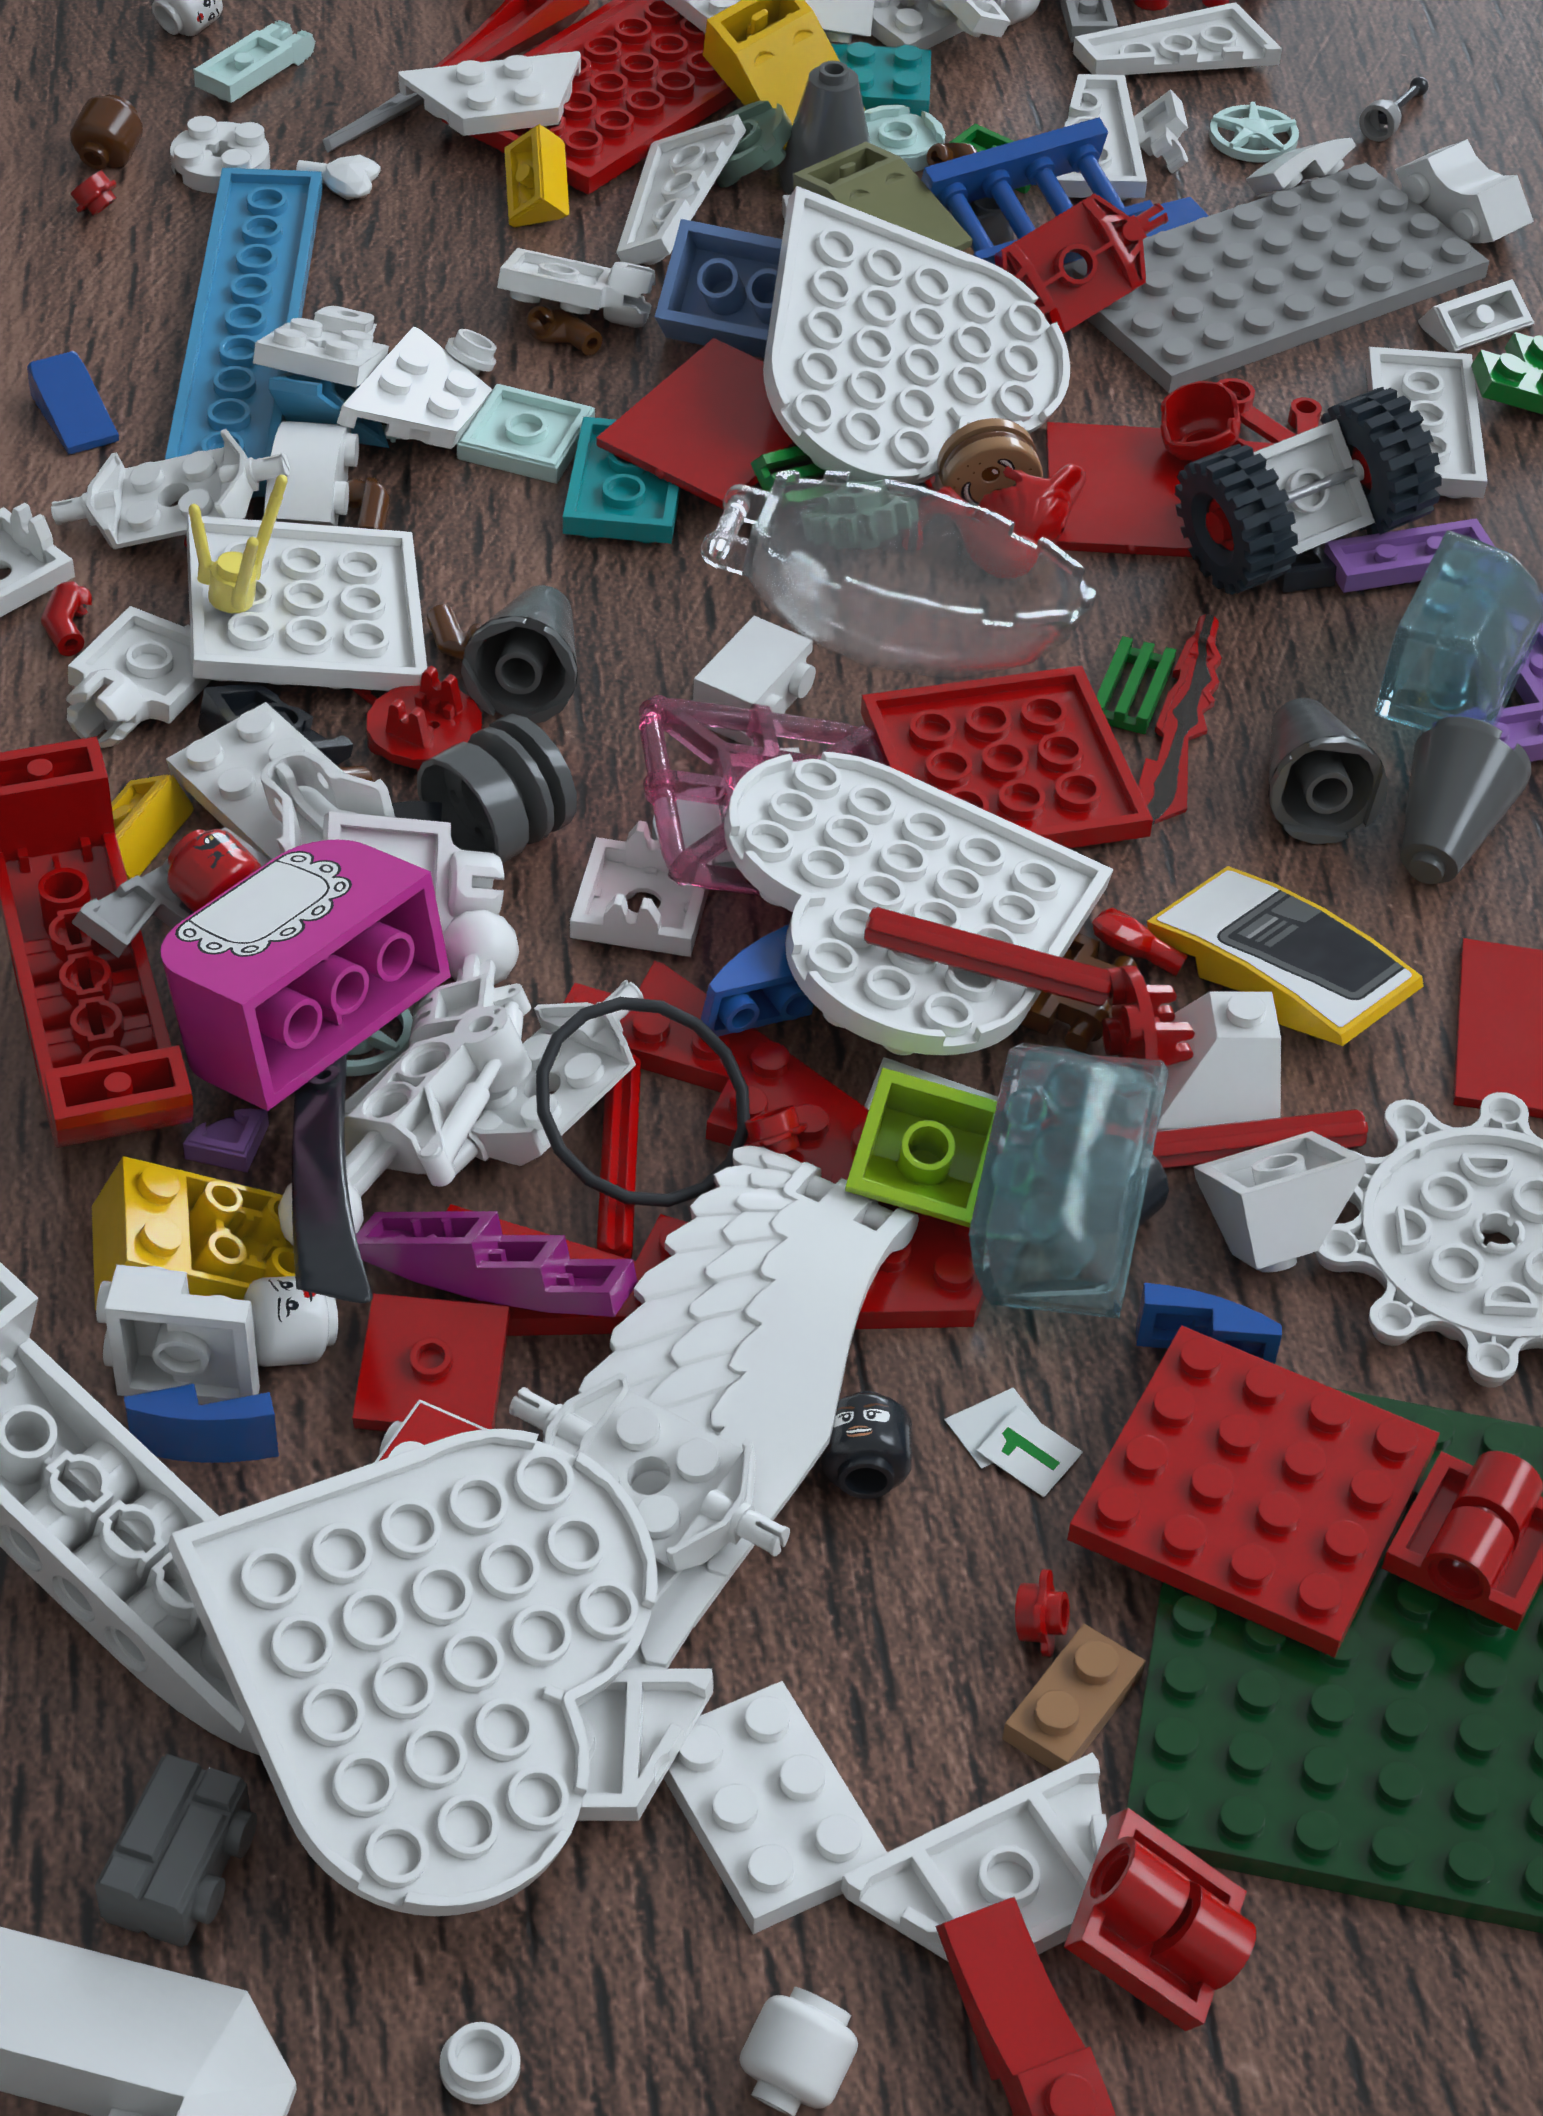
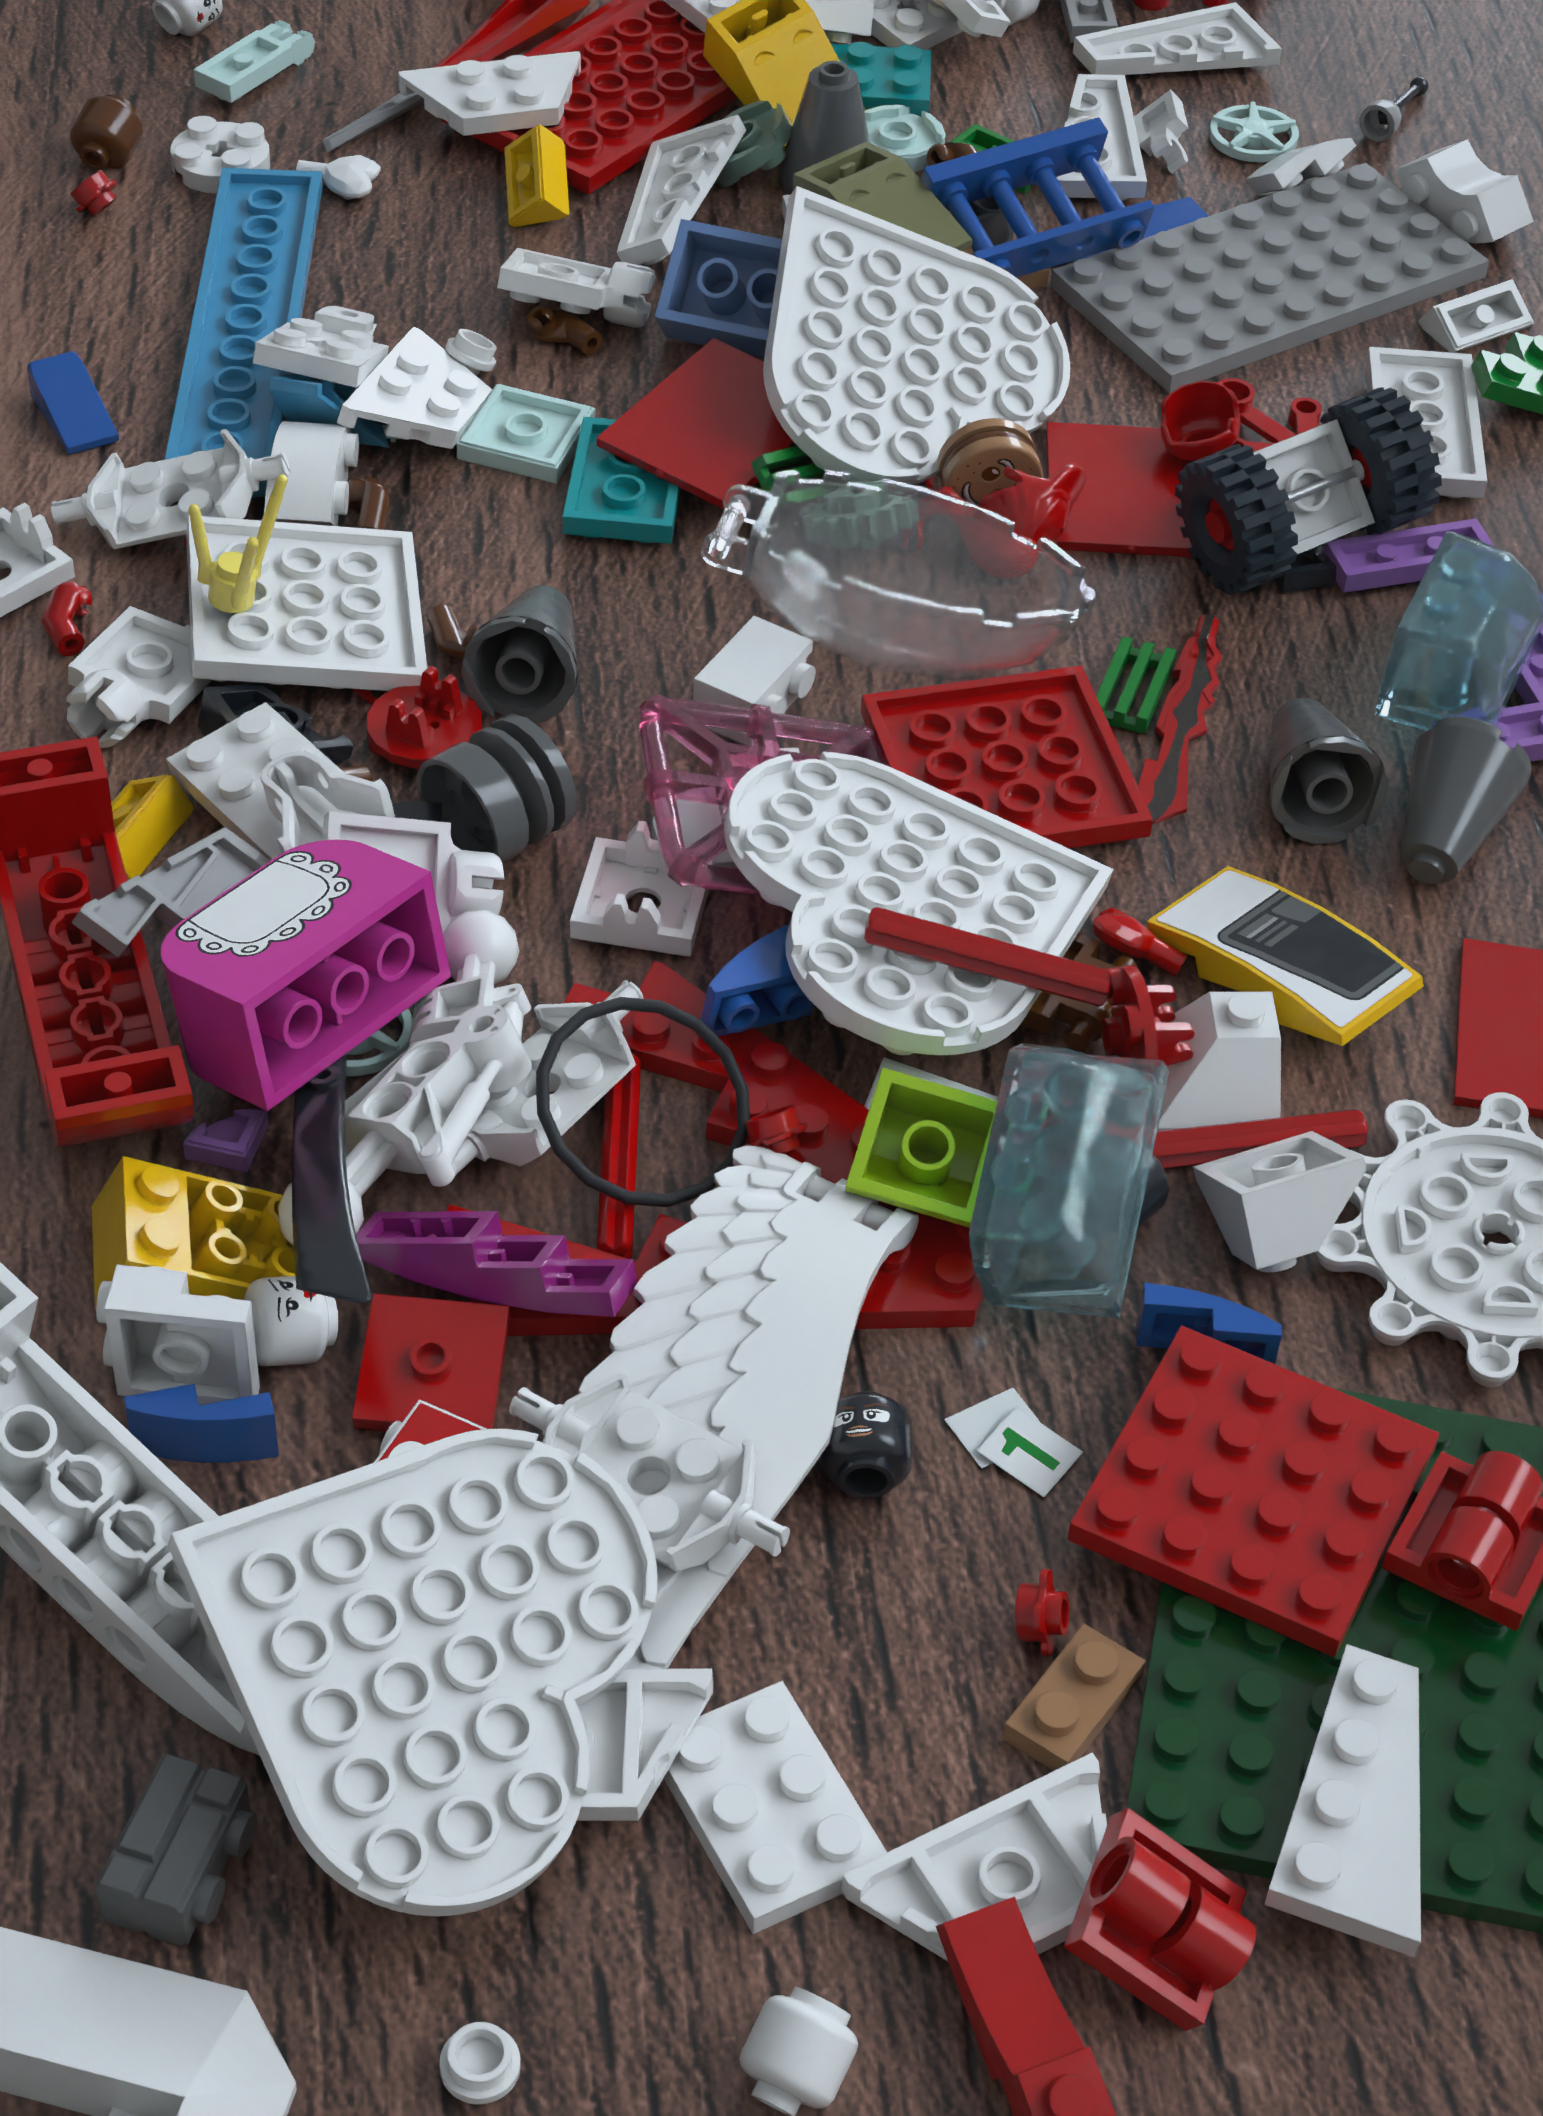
(207, 866): red head -> none
(1107, 242): red plate -> none
(1357, 1815): none -> white wing

